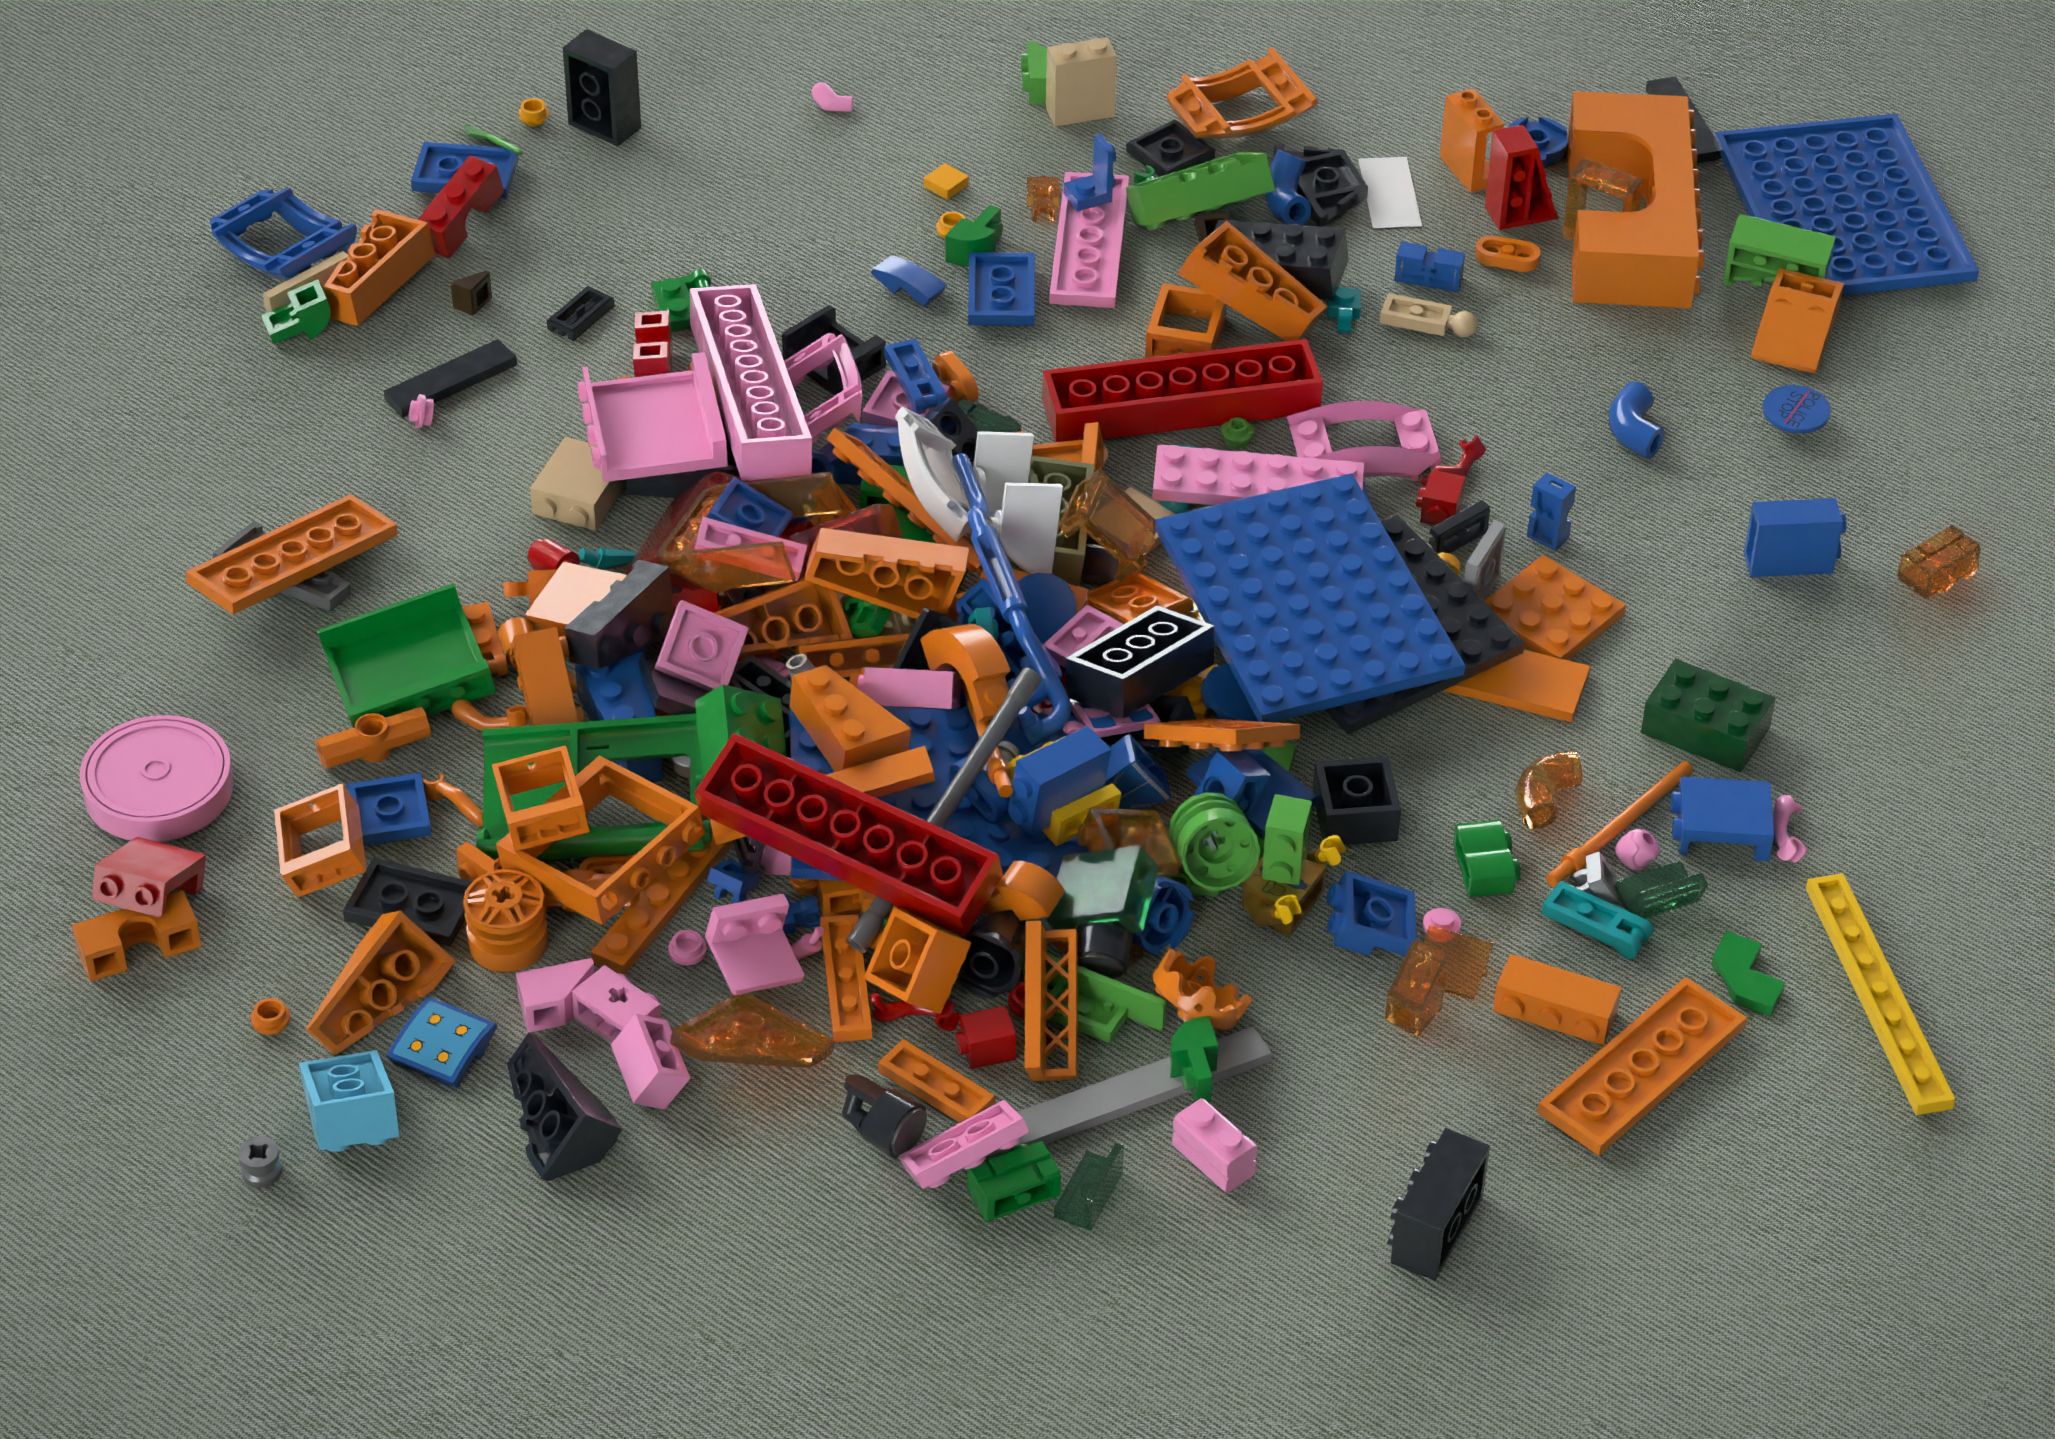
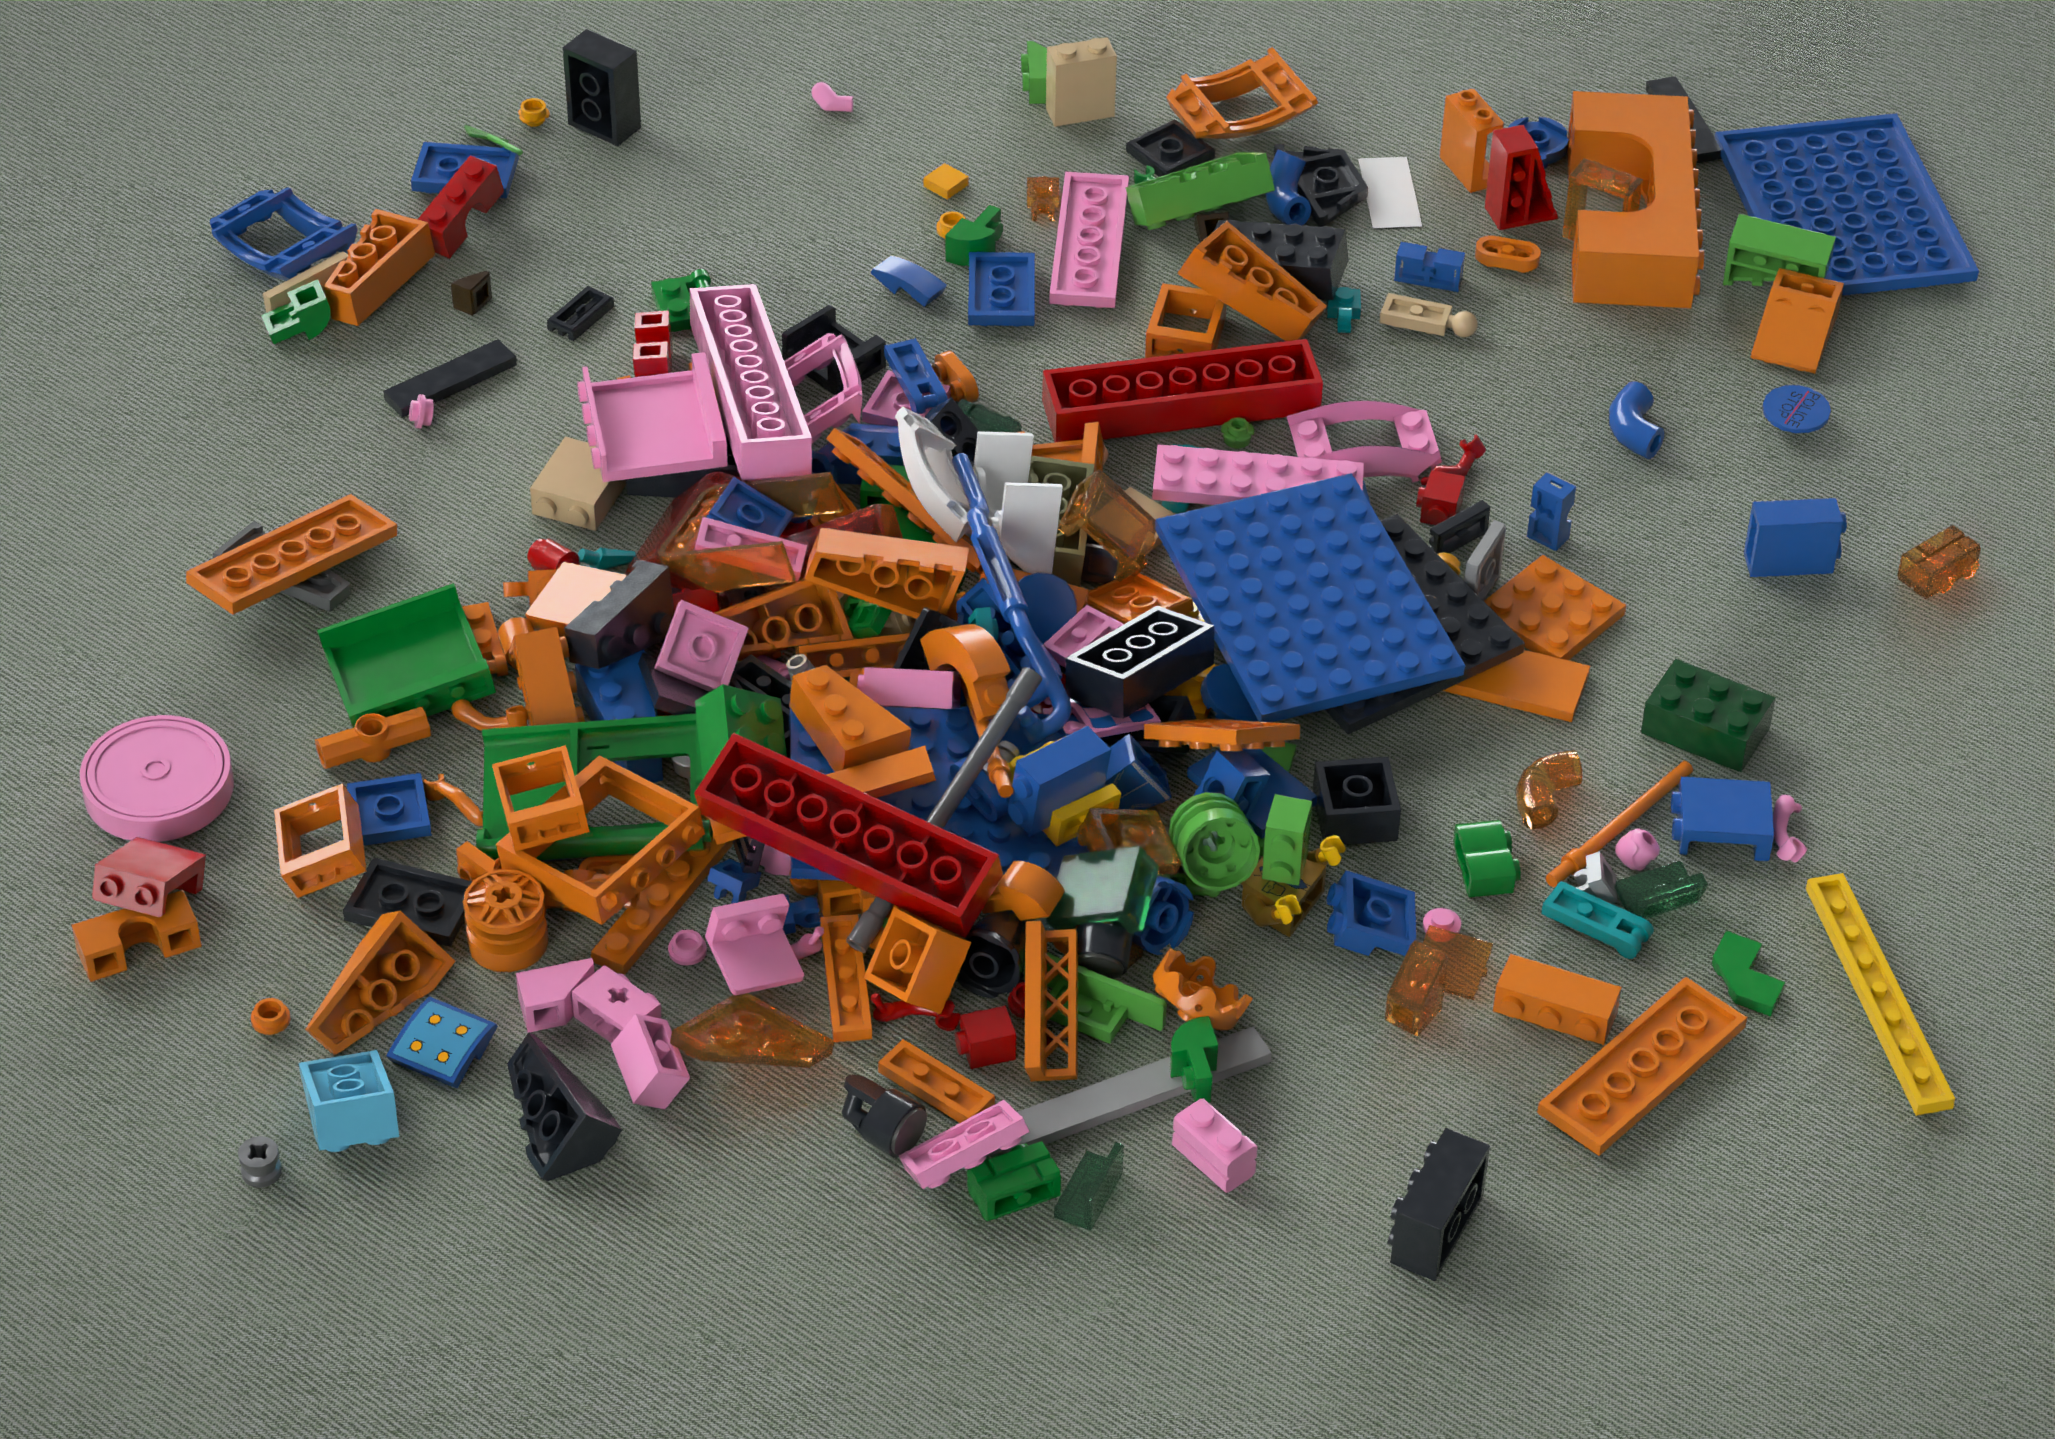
(1096, 188): blue bracket -> none

